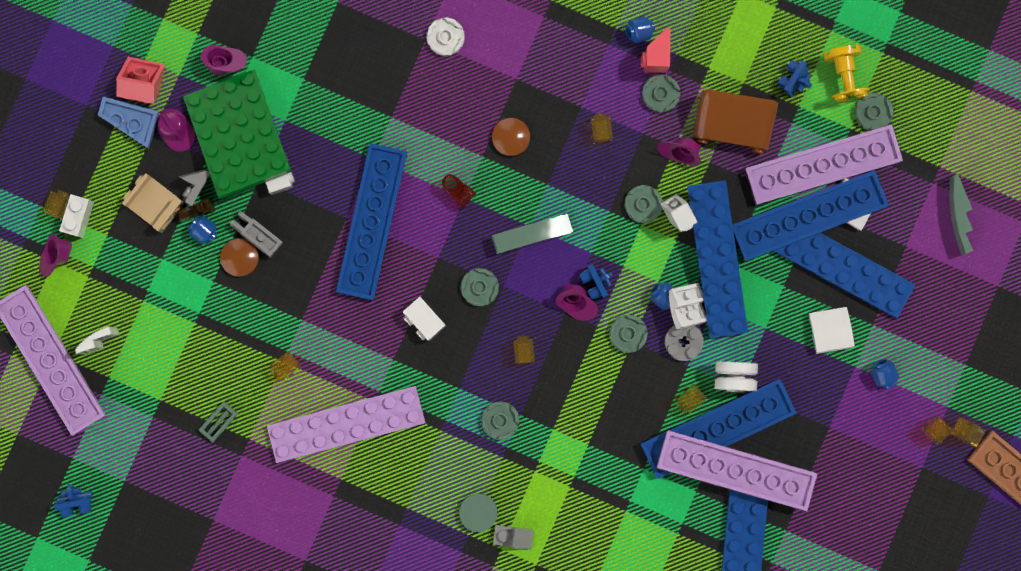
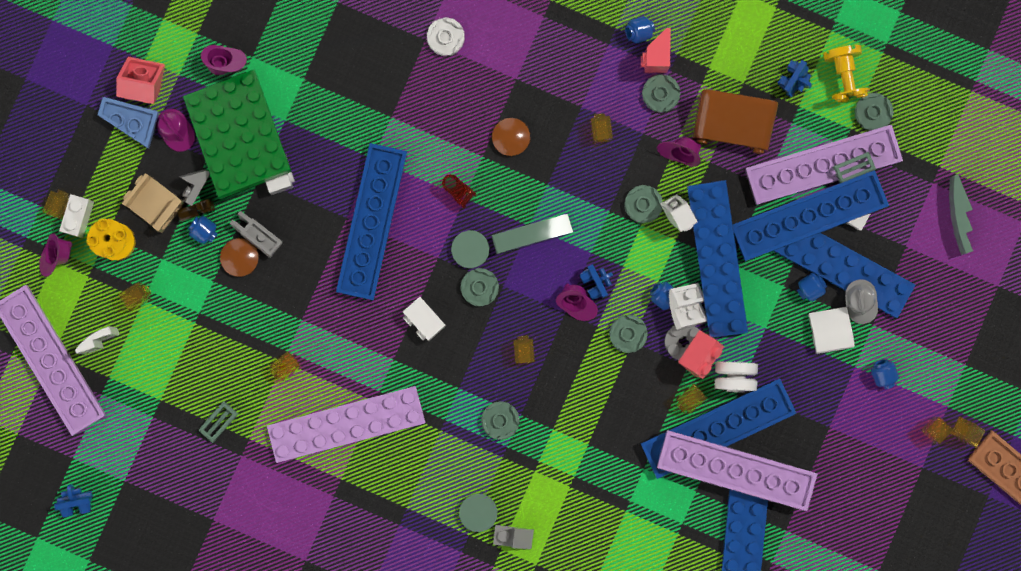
(111, 239): none -> yellow piece
(135, 296): none -> clear yellow brick
(470, 249): none -> sand green tile
(701, 354): none -> coral slope
(812, 287): none -> blue head
(839, 174): none -> sand green tile
(861, 301): none -> light grey piece

